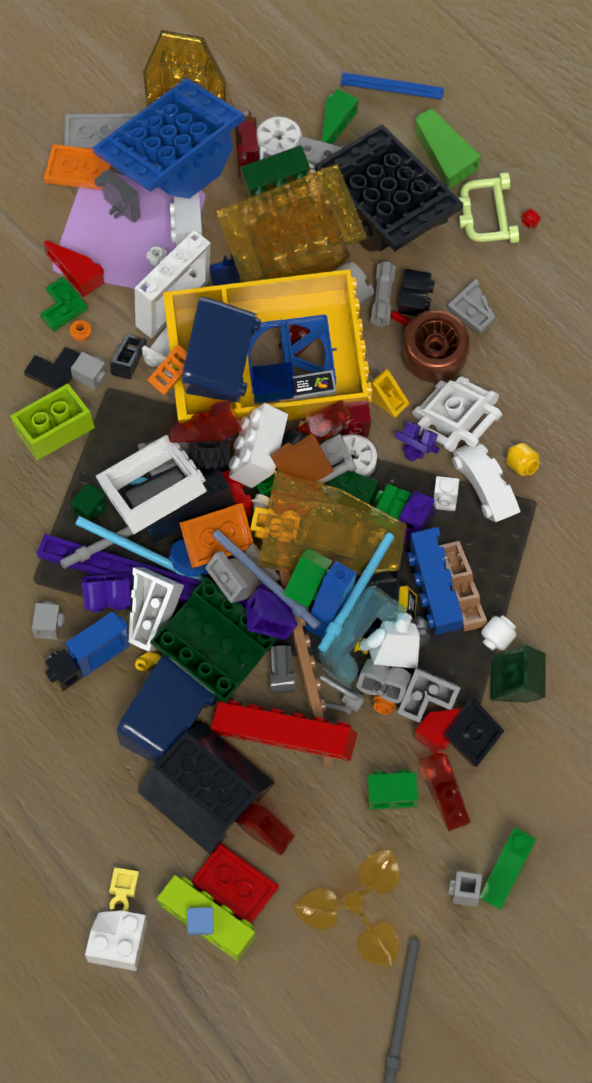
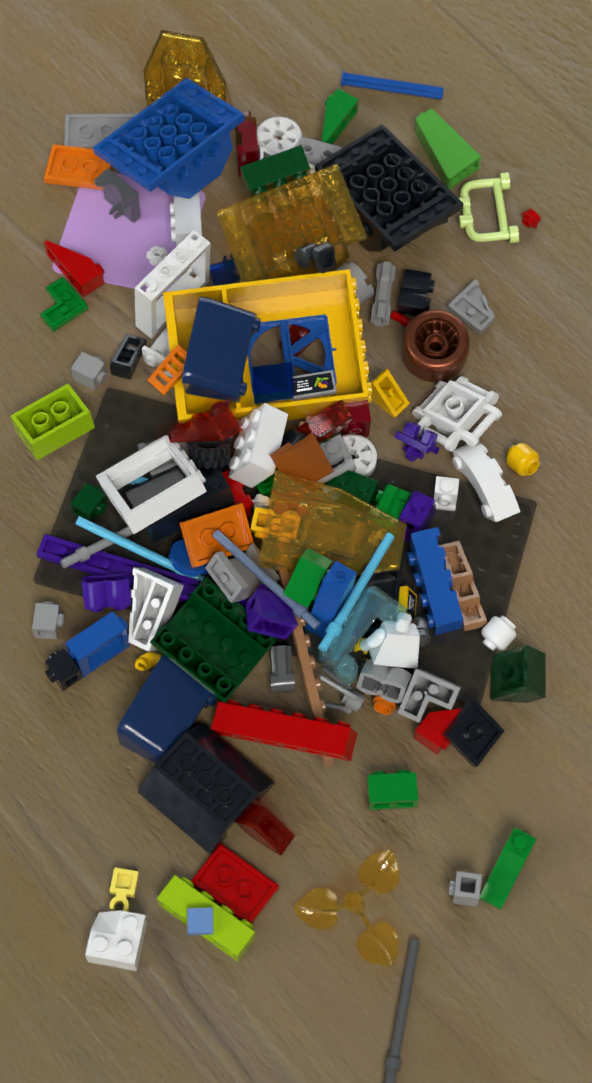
(52, 374): black tile -> none
(80, 335): orange plate -> none
(319, 255): none -> black leg
(444, 790): clear red slope -> none

